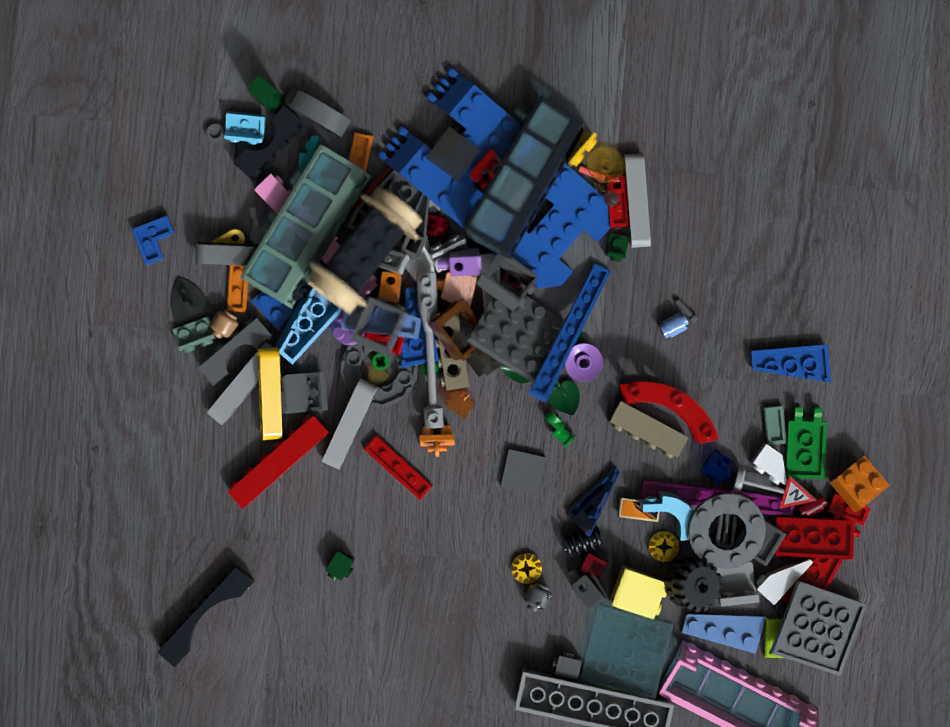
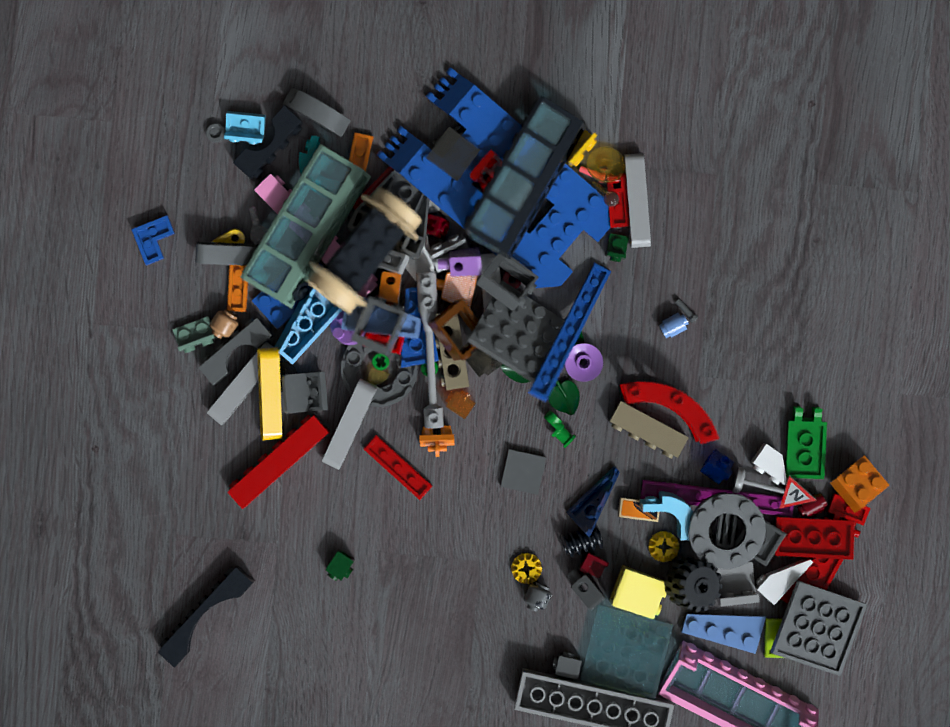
(188, 301): pearl dark grey shield -> none
(265, 94): dark green brick -> none
(774, 425): sand green tile -> none
(799, 362): blue wing -> none

